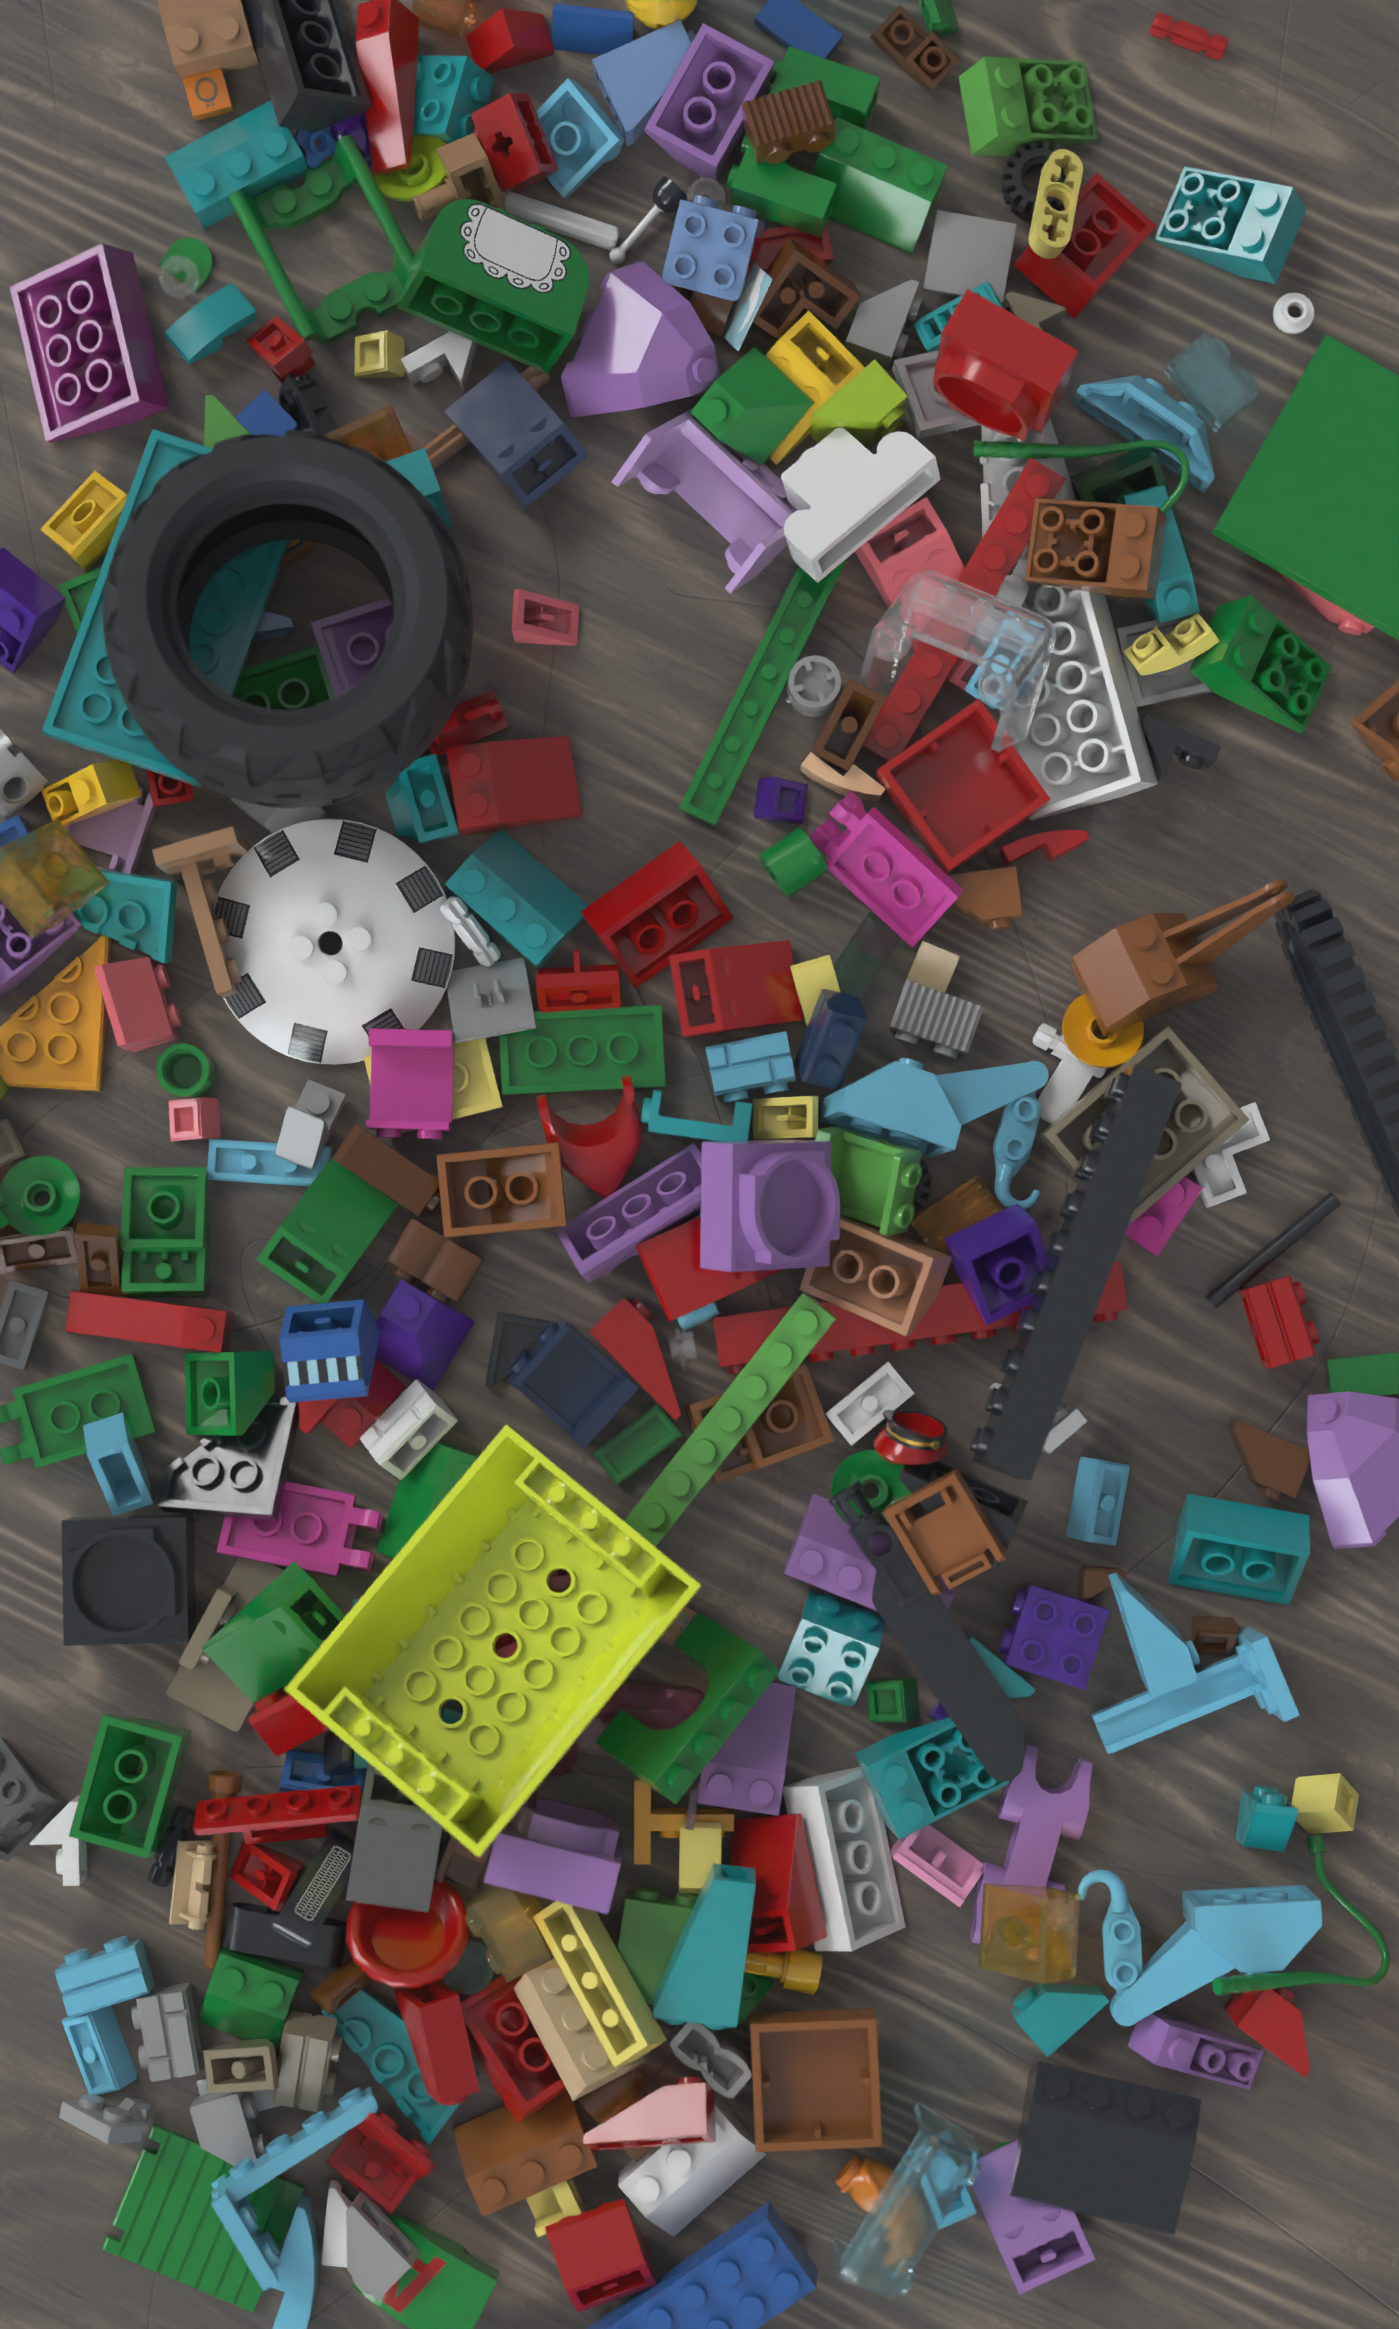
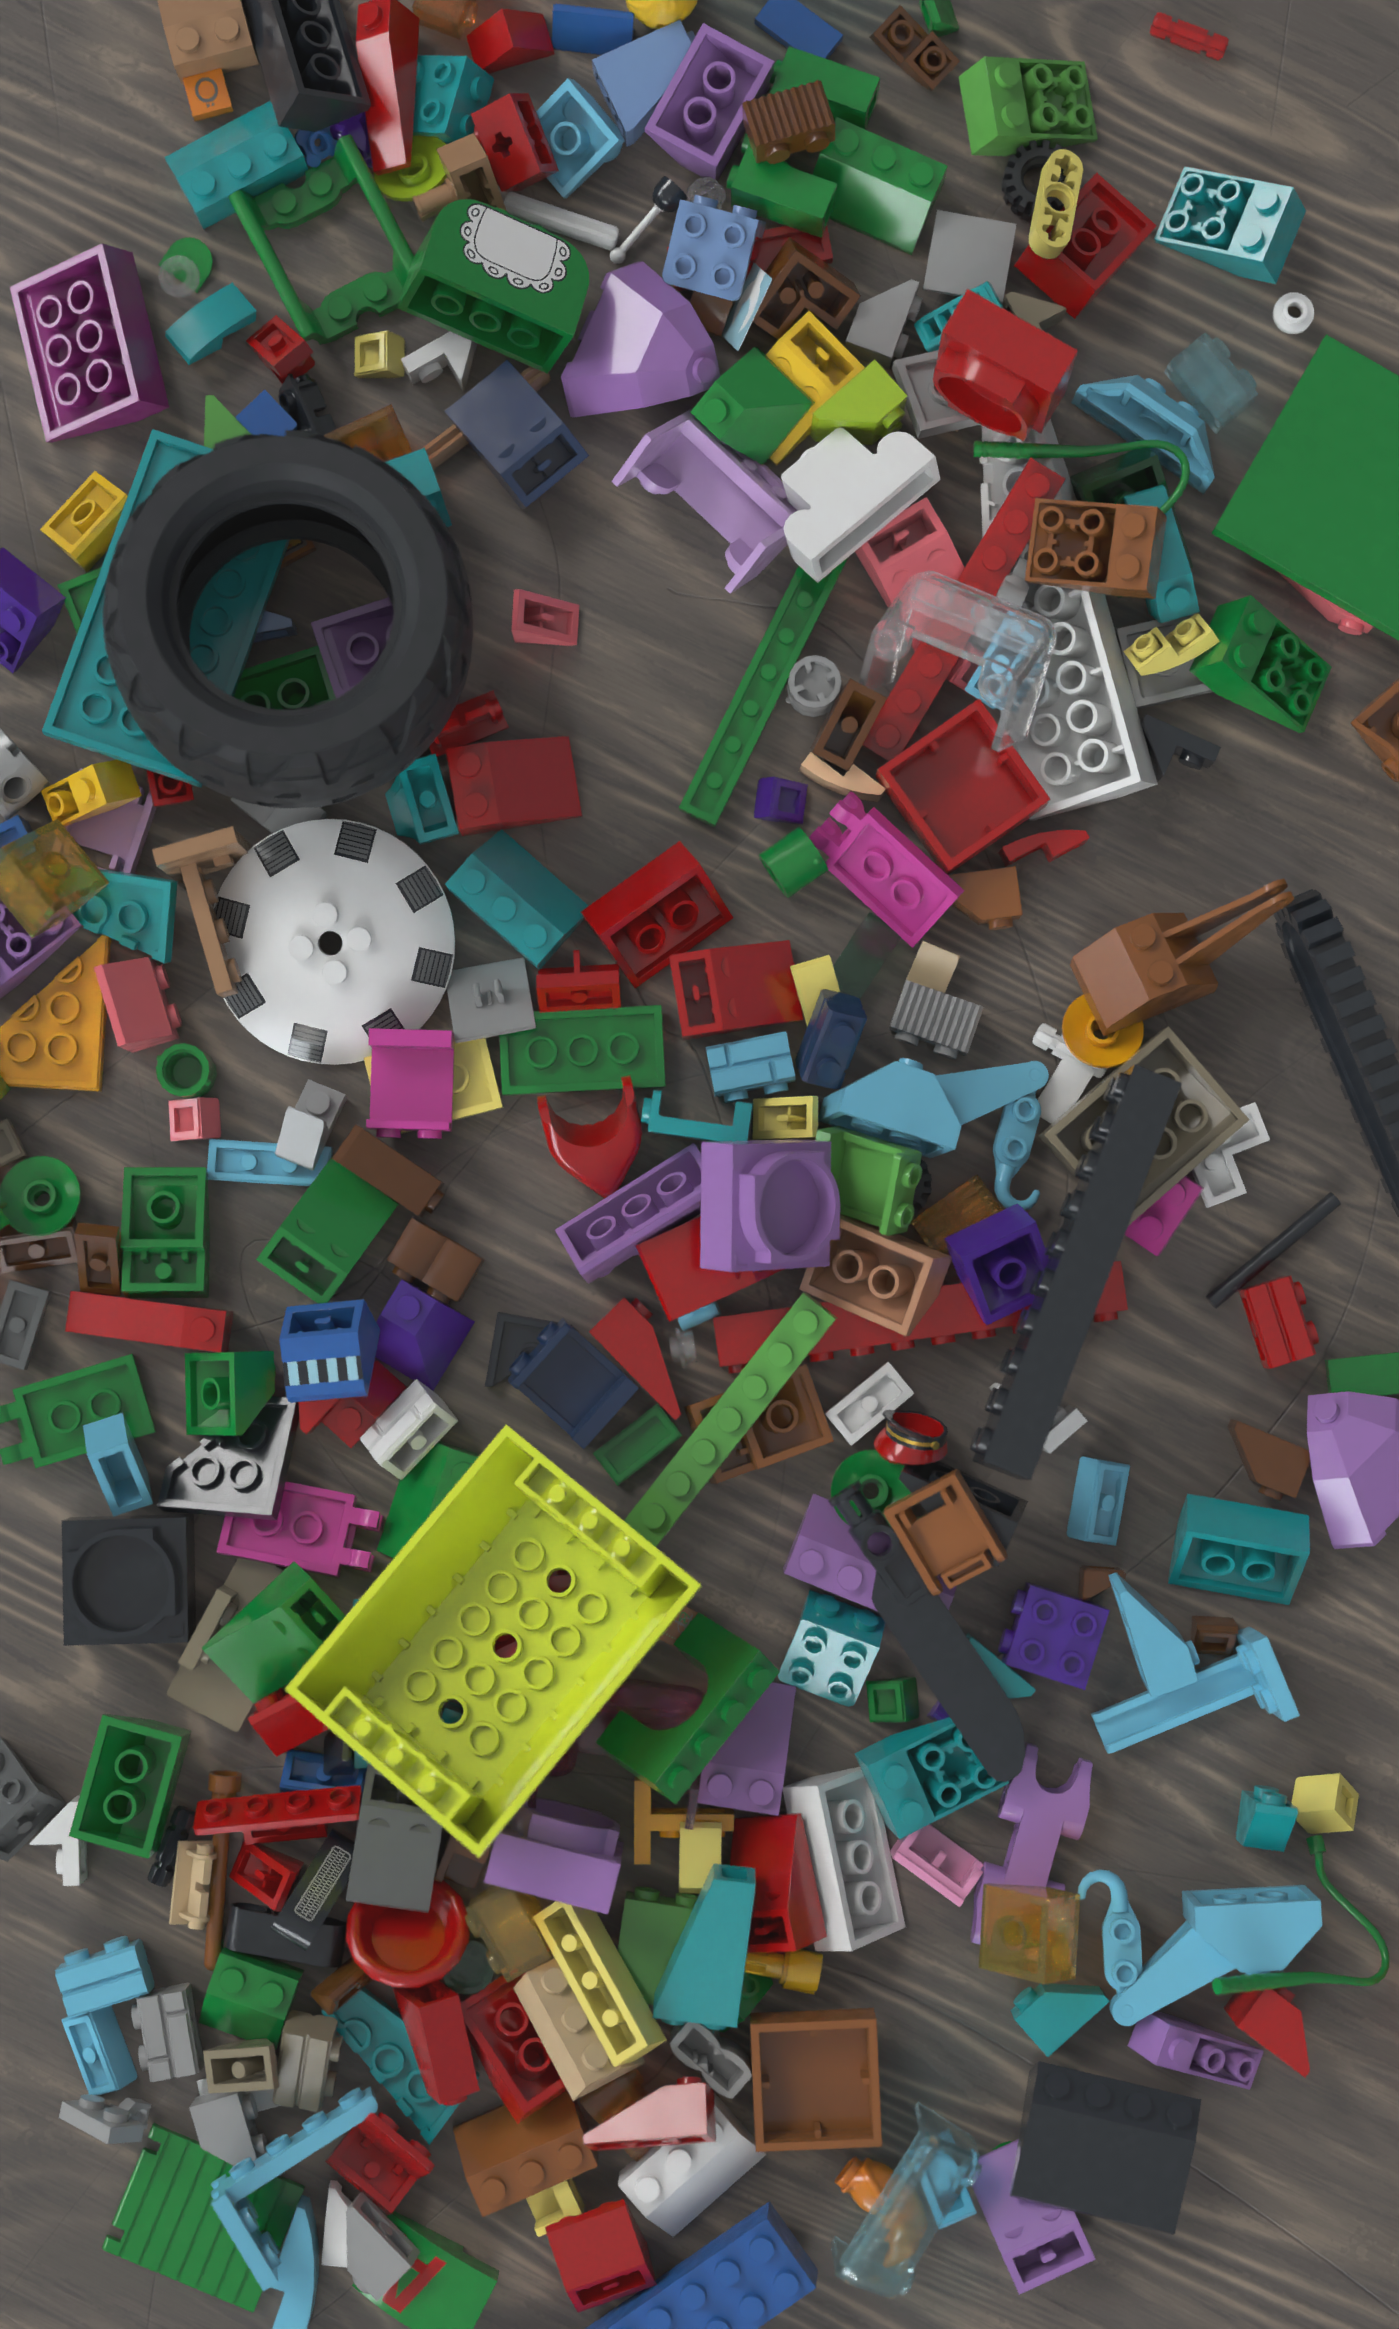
(470, 931): white axle -> none
(502, 1190): dark orange slope -> none

